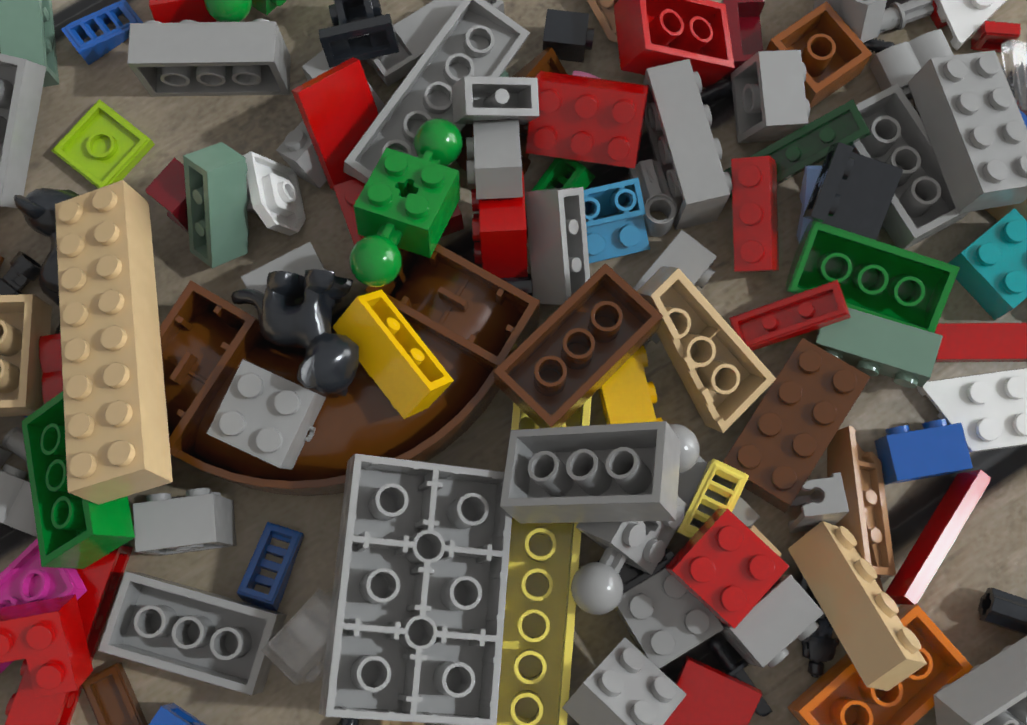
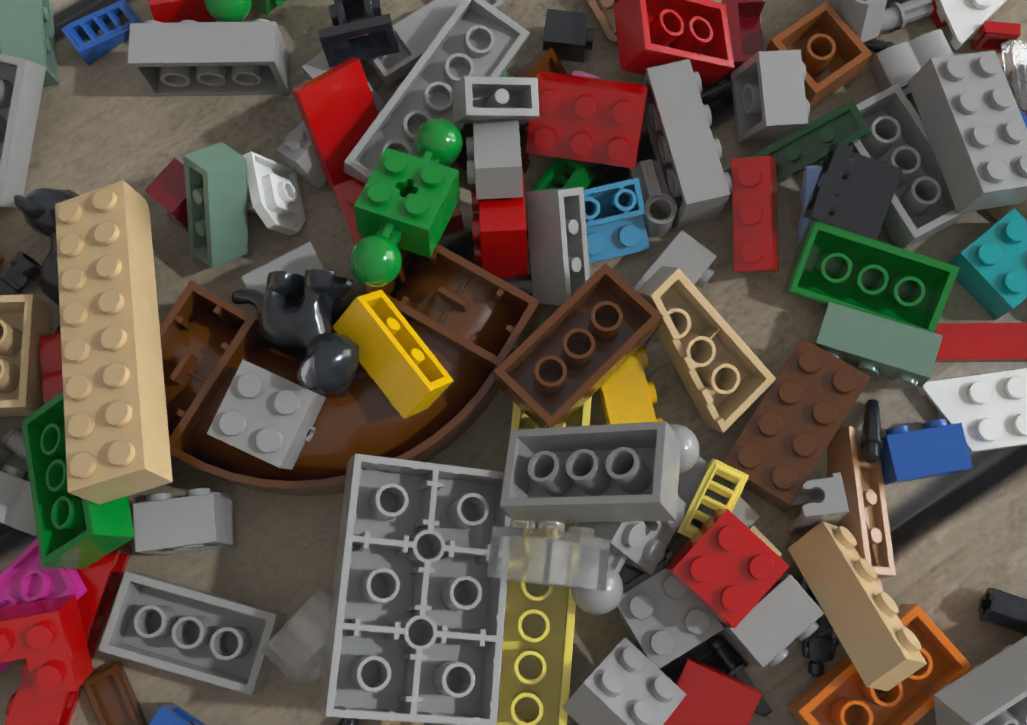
(103, 146): lime tile -> none
(278, 585): blue slope -> none
(549, 555): none -> clear brick
(791, 316): red tile -> none
(871, 432): none -> black animal
(937, 537): red tile -> none

